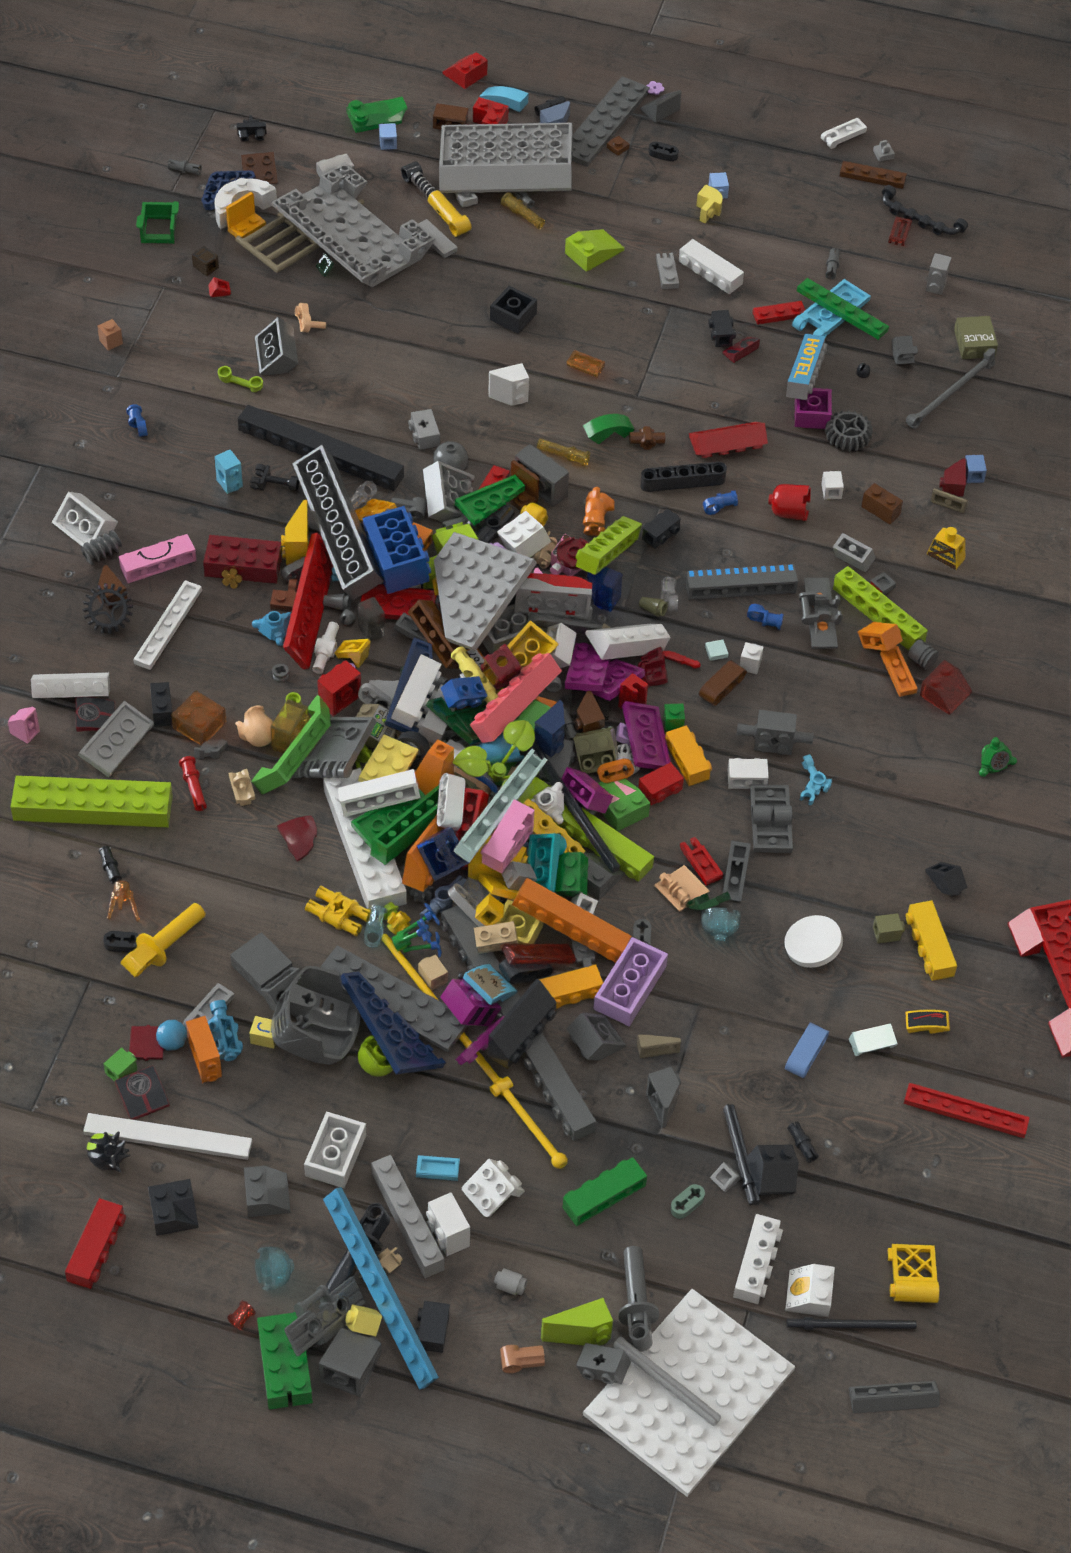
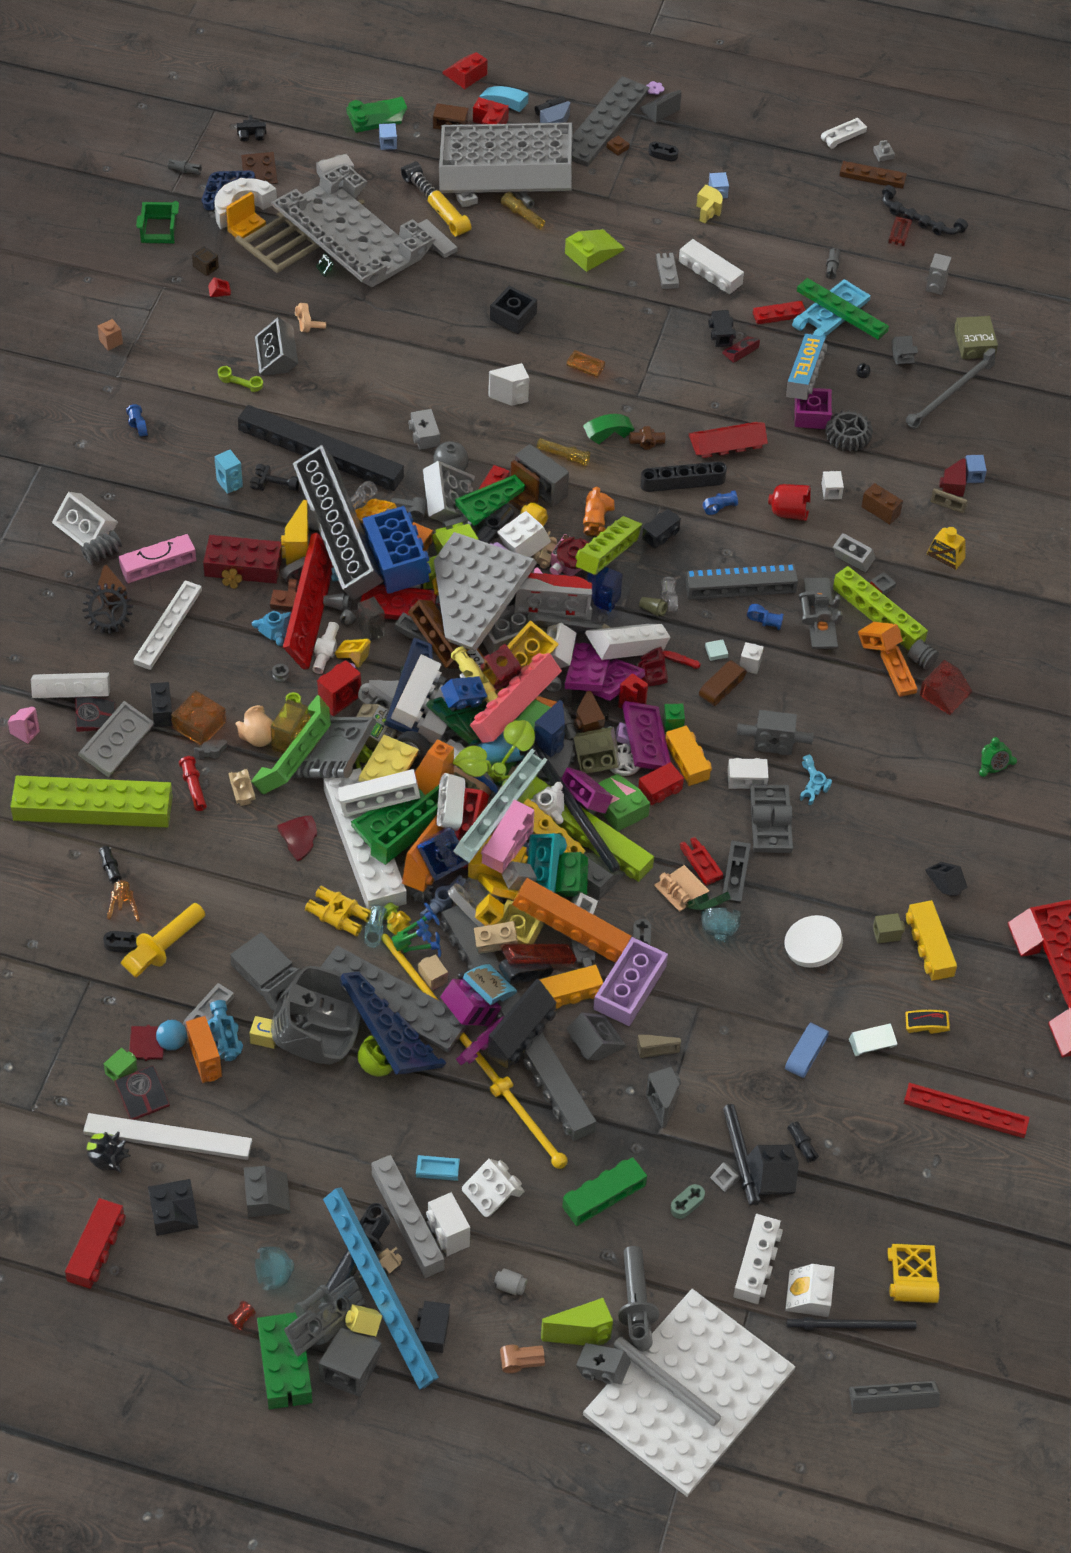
(335, 1149): white brick -> none
(615, 770): orange beam -> none

